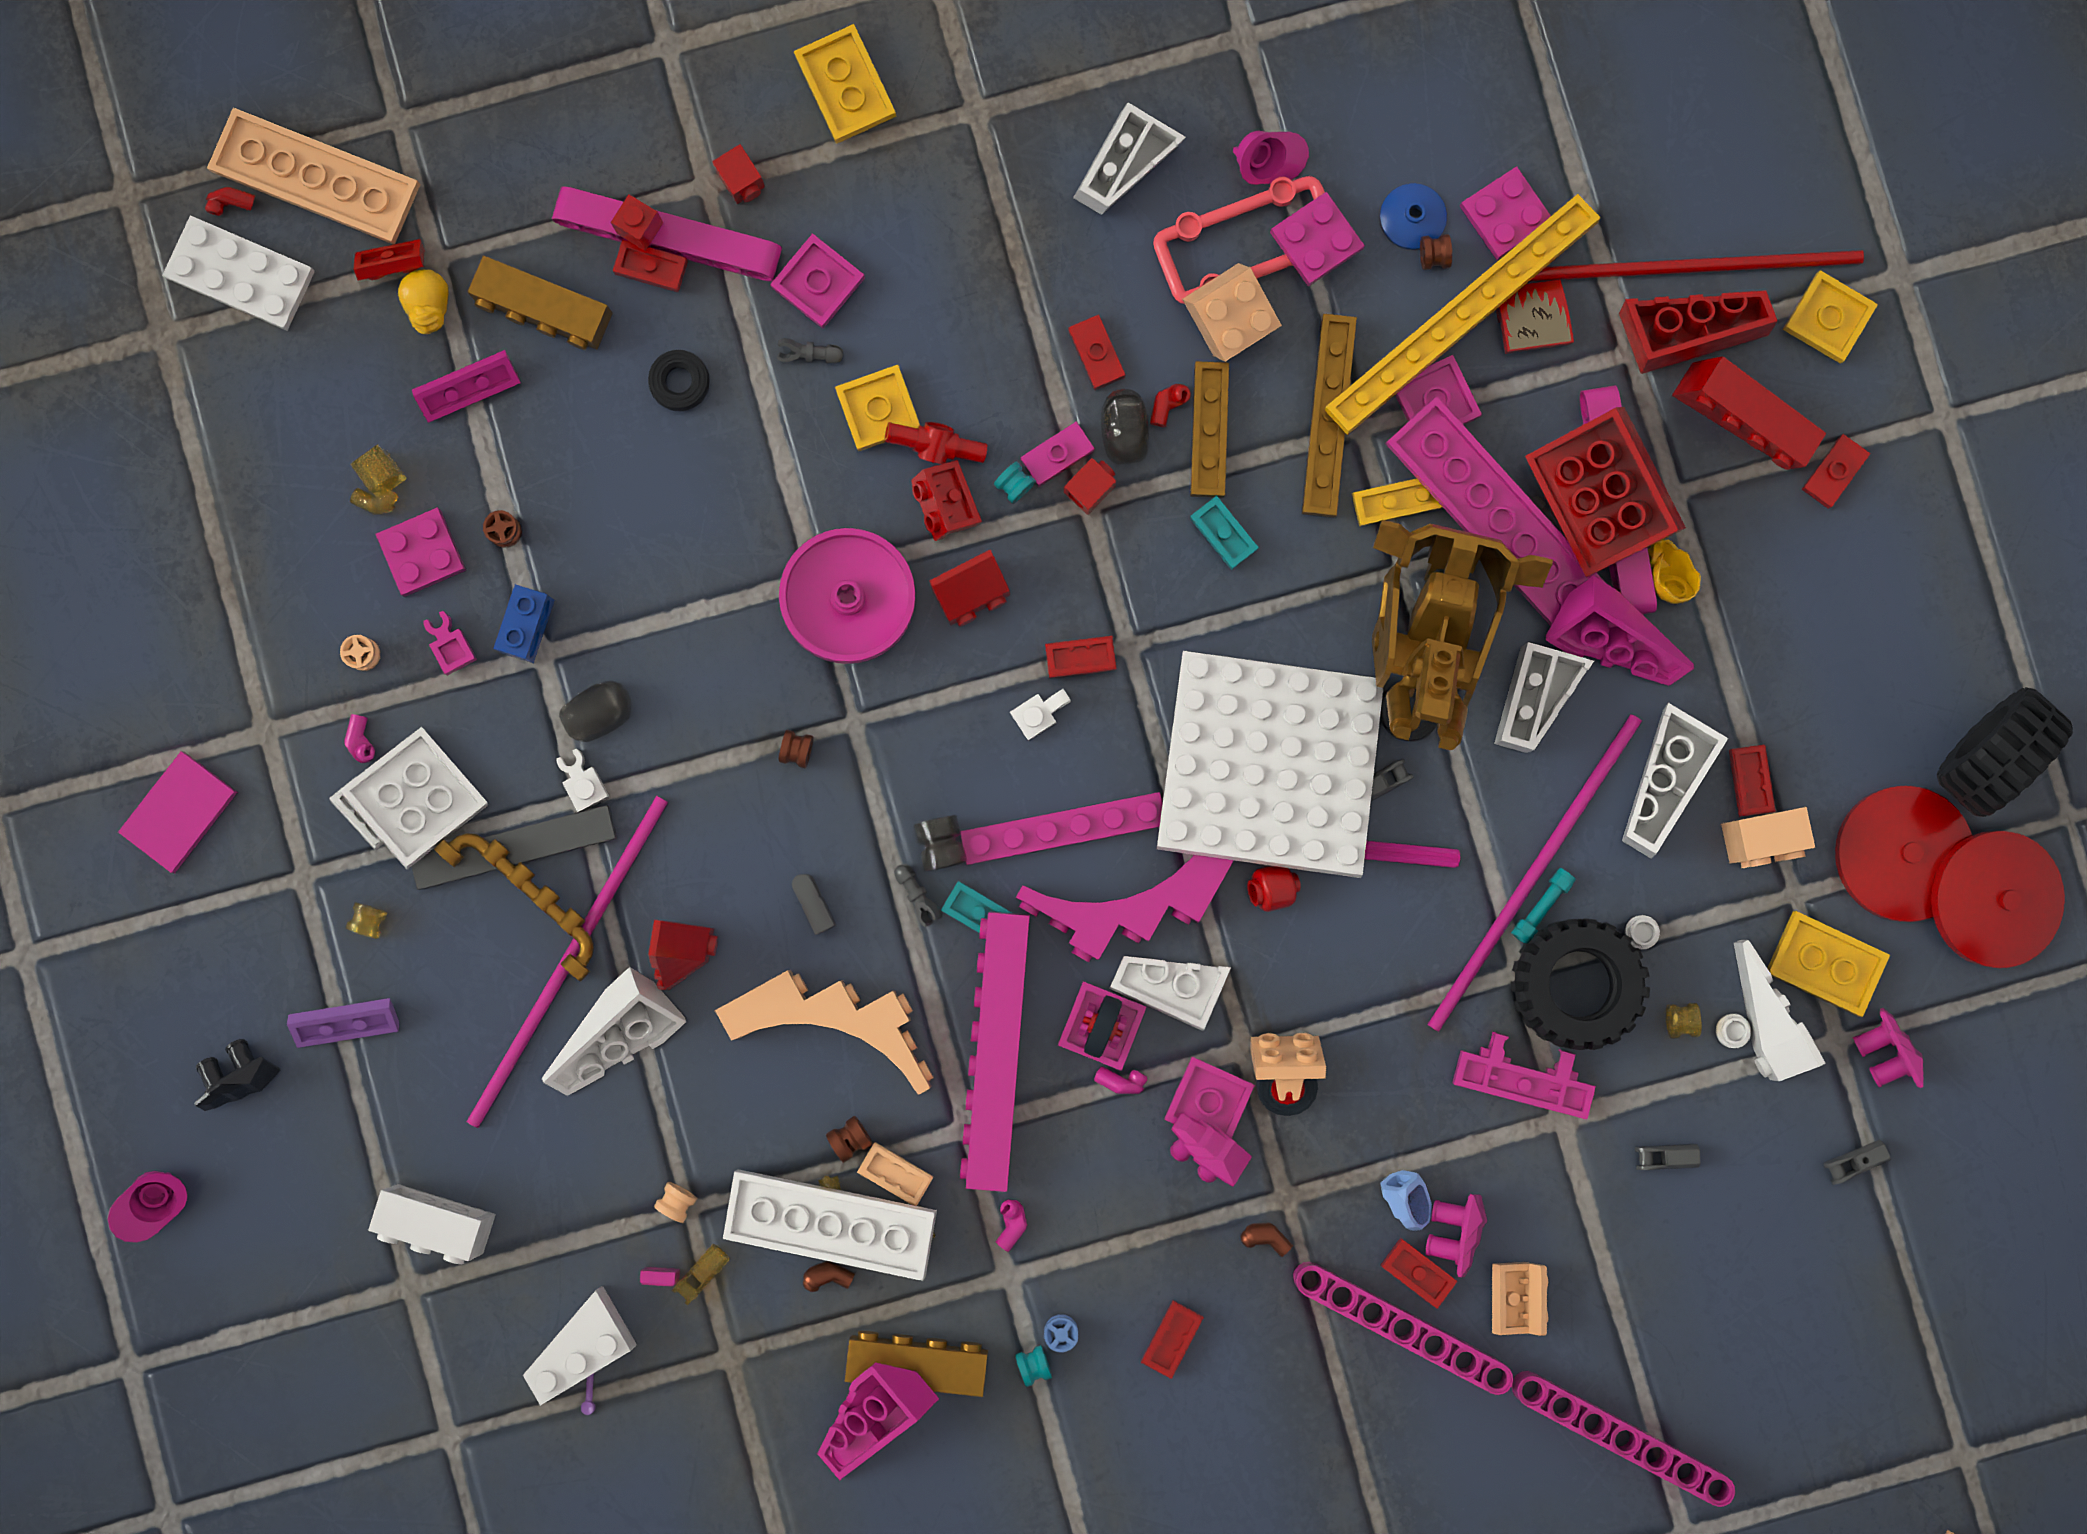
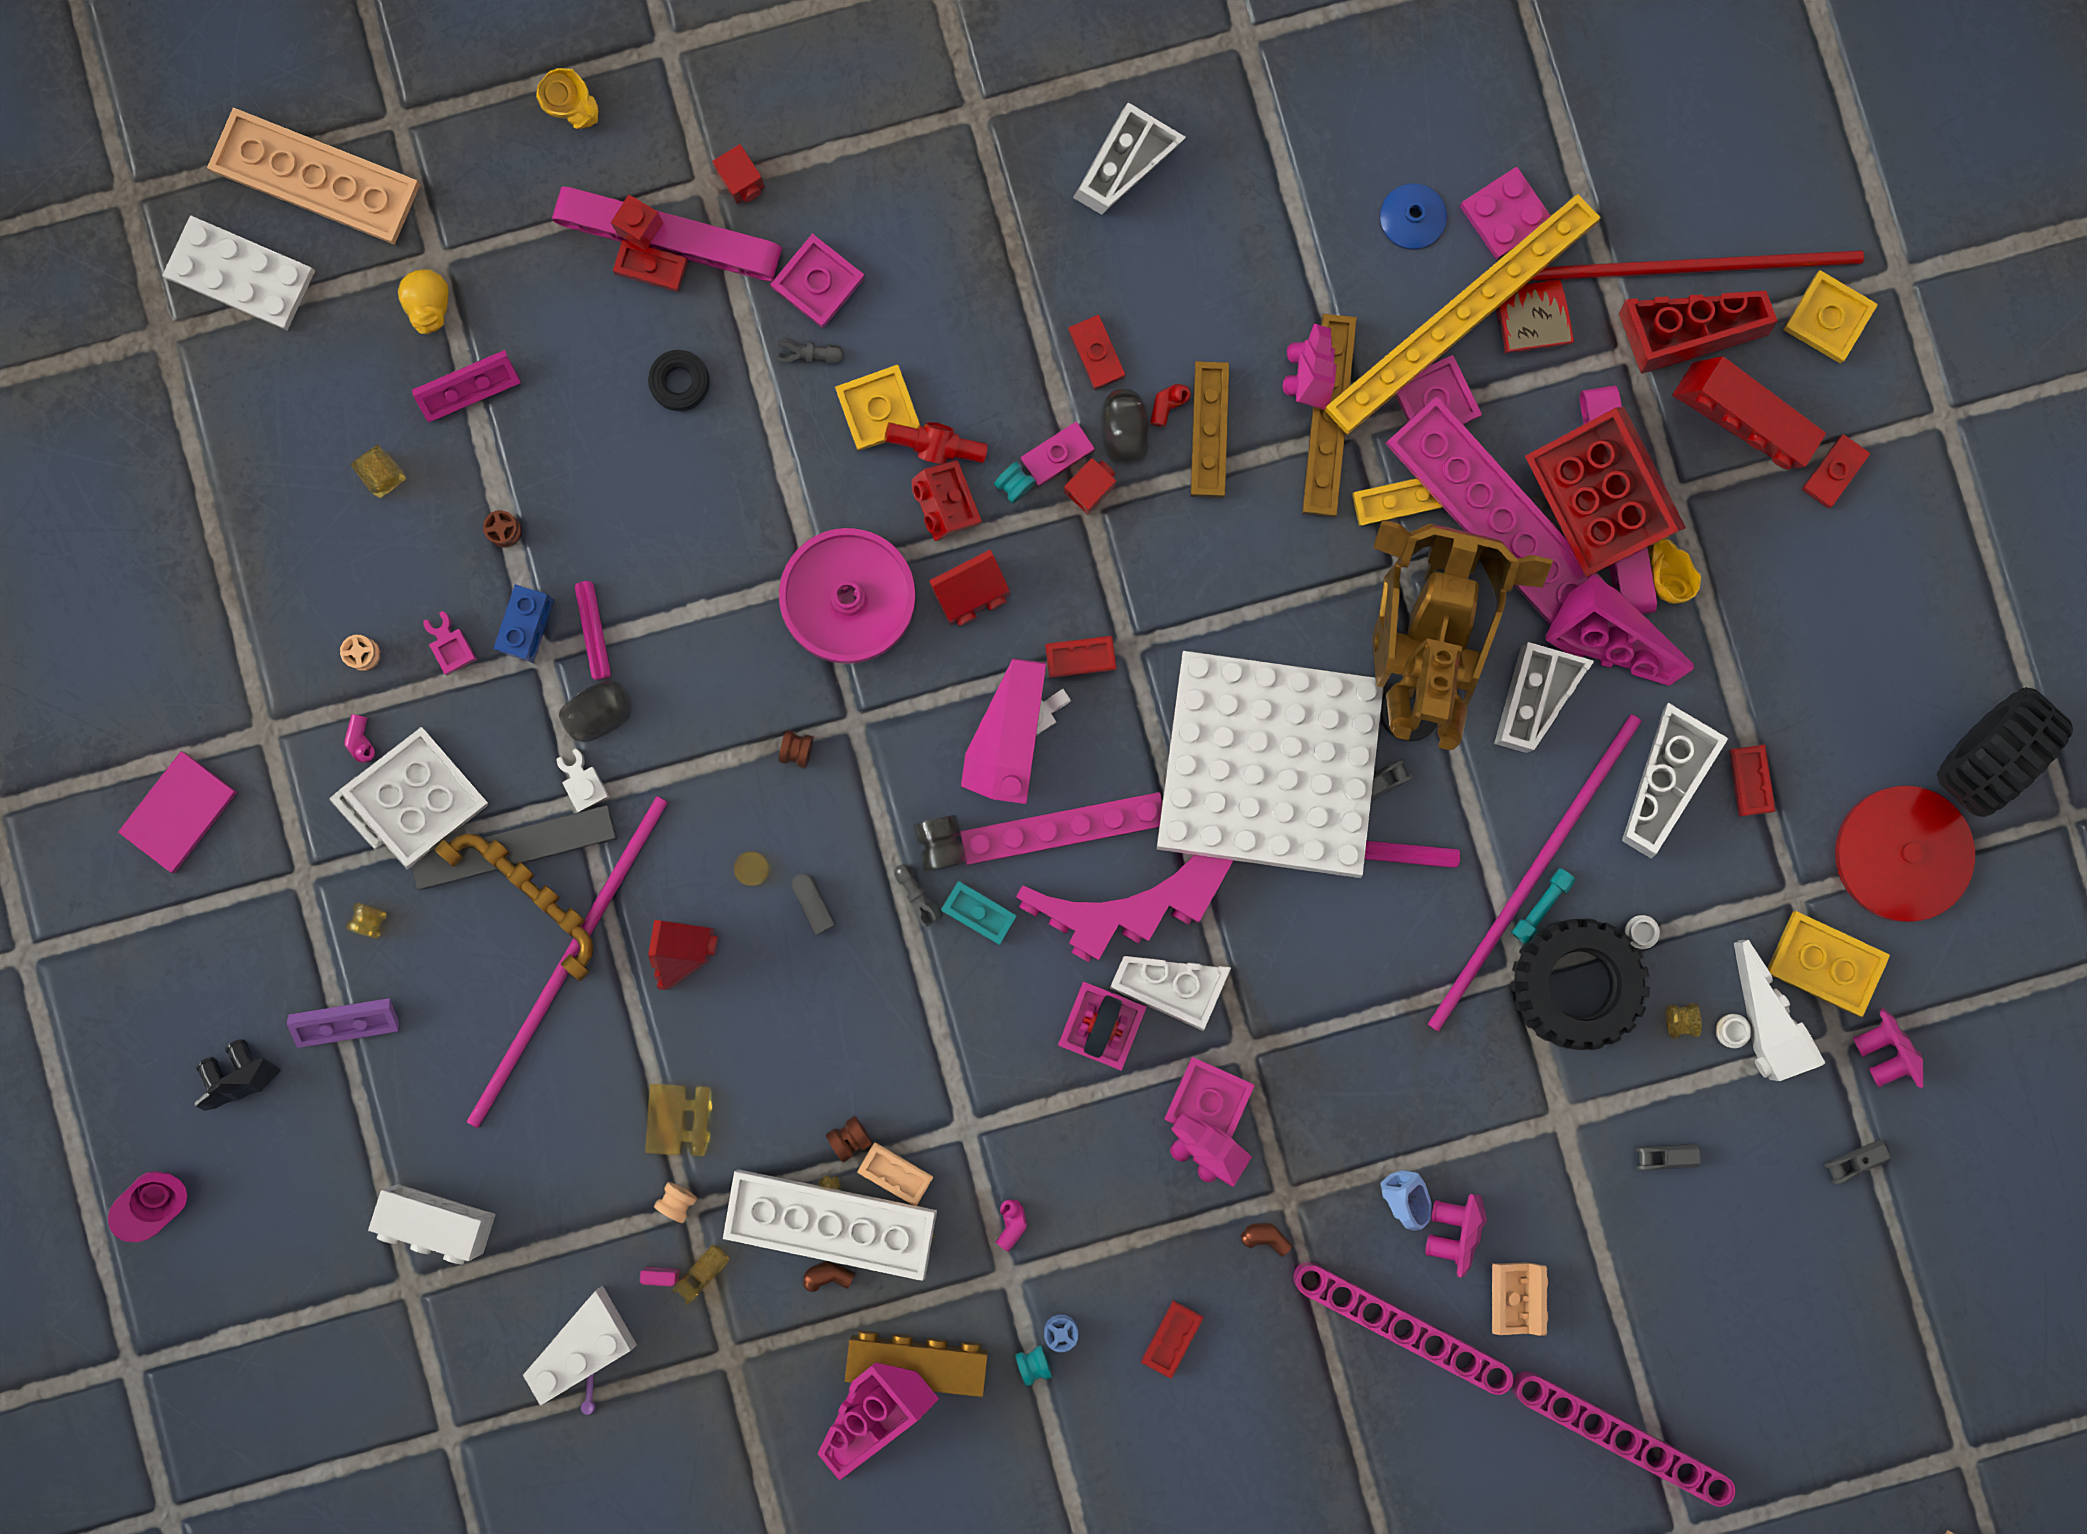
(228, 196): red arm -> none
(375, 504): clear yellow arm -> none
(390, 259): red plate -> none
(420, 552): dark pink plate -> none
(540, 303): pearl gold brick -> none
(567, 97): none -> yellow hair
(592, 630): none -> dark pink axle
(621, 1023): white wedge -> none
(667, 1119): none -> clear yellow plate
(751, 868): none -> clear yellow tile
(835, 1007): light nougat arch -> none
(845, 83): yellow plate -> none
(997, 1051): dark pink brick -> none
(1004, 744): none -> dark pink wedge
(1121, 1085): dark pink arm -> none
(1189, 227): coral bar -> none
(1224, 532): teal plate -> none
(1232, 312): light nougat brick -> none
(1271, 155): dark pink piece -> none
(1273, 888): red head -> none
(1287, 1071): light nougat plate -> none
(1315, 369): none -> dark pink connector
(1317, 239): dark pink plate -> none
(1418, 1273): red plate -> none
(1436, 252): copper wheel -> none
(1553, 1089): dark pink hinge -> none
(1760, 837): light nougat brick -> none
(1997, 899): red dish -> none

